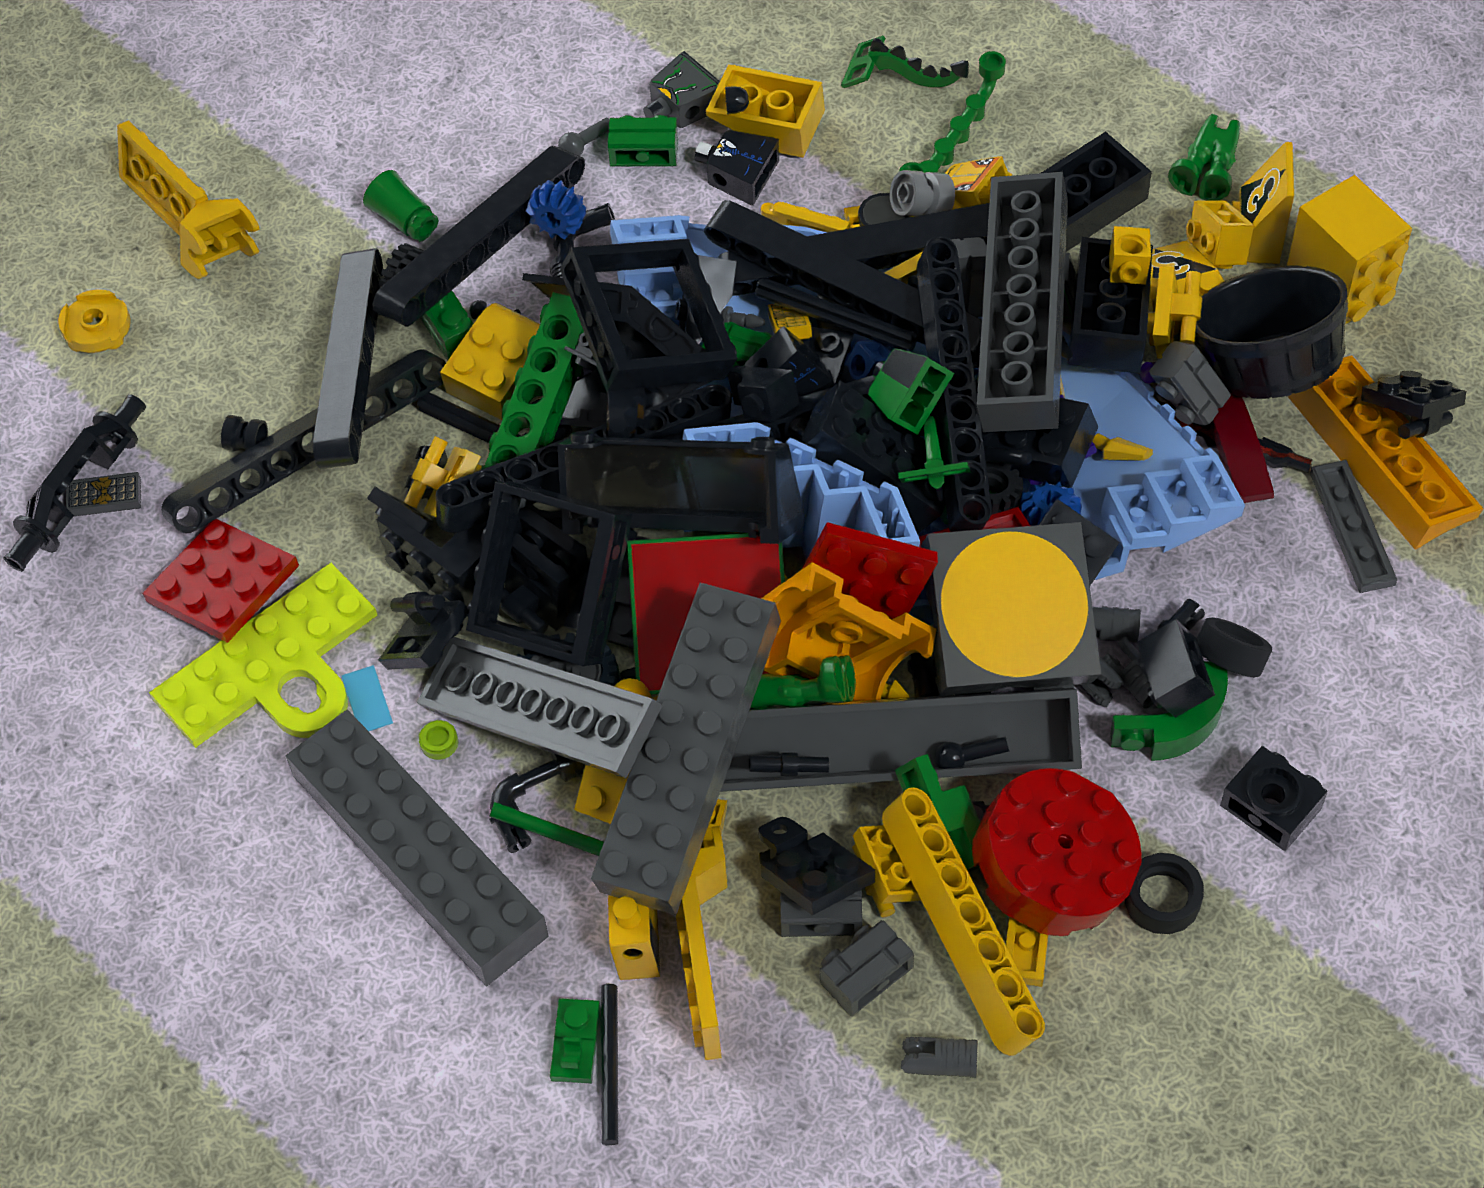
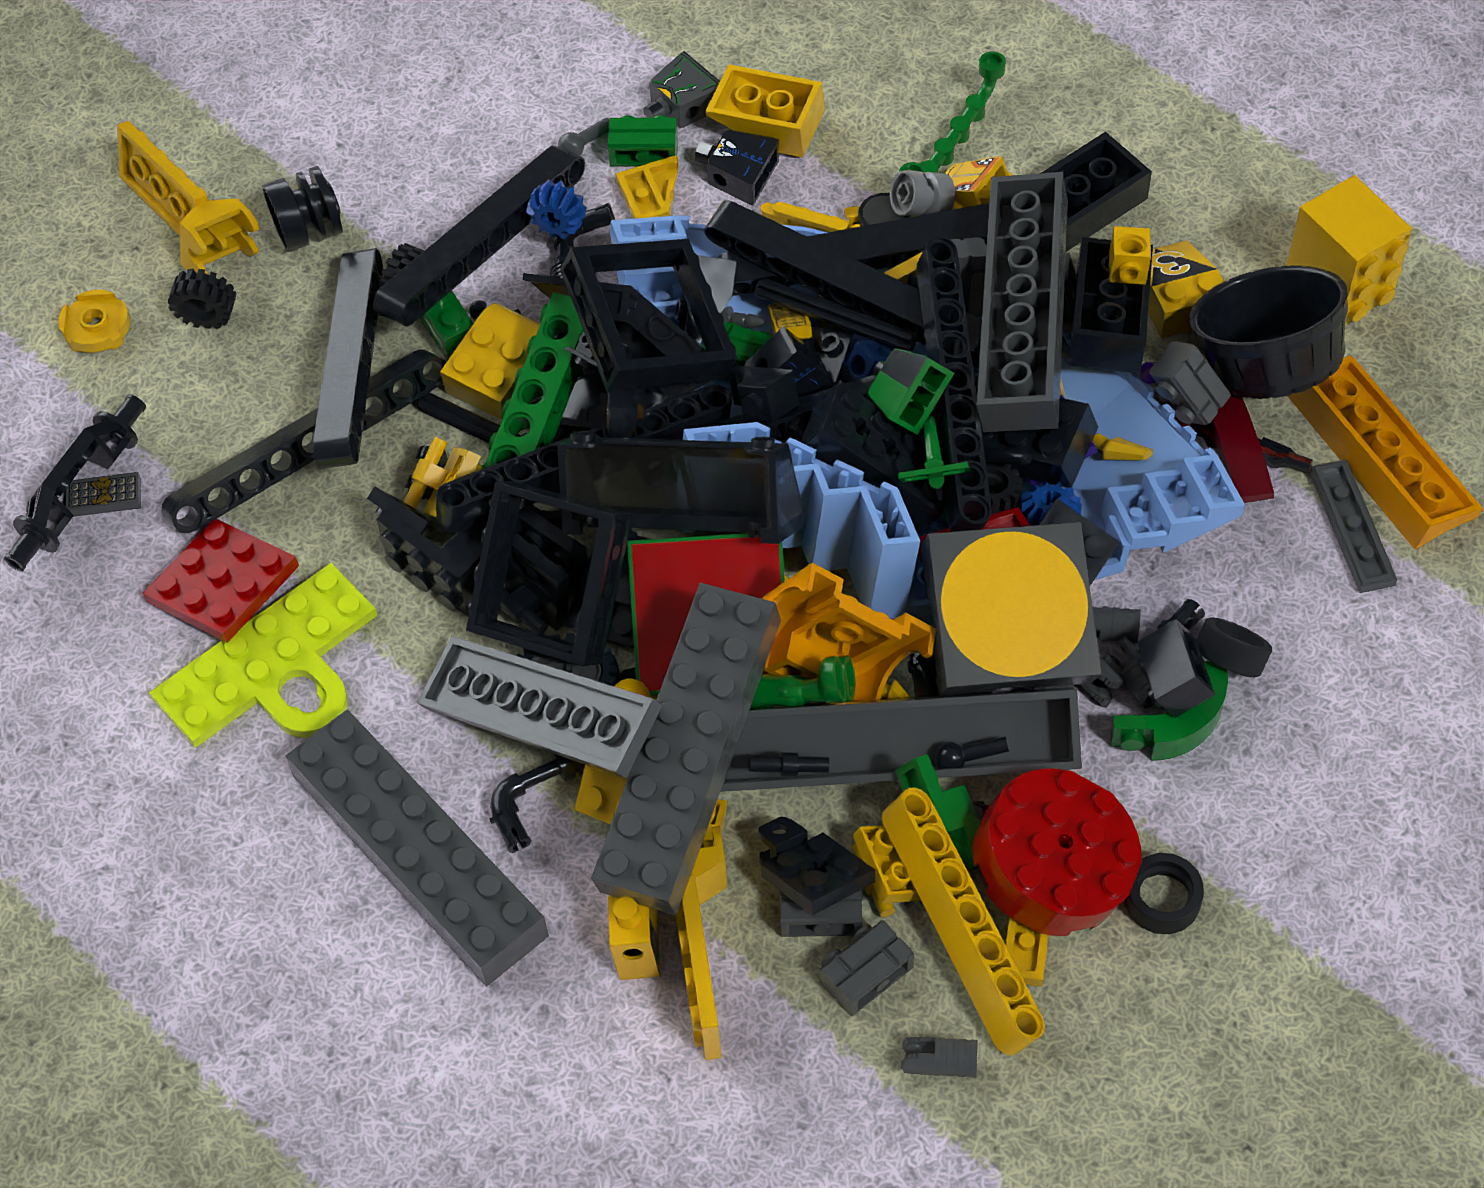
(202, 299): none -> black tyre
(242, 434): black wheel -> none
(302, 208): none -> black wheel
(367, 698): medium azure sticker -> none
(400, 206): green plant -> none
(425, 632): black plate -> none
(438, 739): lime tile -> none
(546, 829): green bar -> none
(575, 1041): green plate -> none
(609, 1063): black bar -> none
(649, 188): none -> yellow wing
(736, 99): black hinge -> none
(874, 568): red plate -> none
(897, 61): green piece -> none
(1172, 307): yellow plate -> none
(1213, 147): green piece -> none
(1220, 233): yellow brick -> none
(1267, 204): yellow slope -> none
(1273, 777): black brick -> none
(1418, 397): black plate -> none

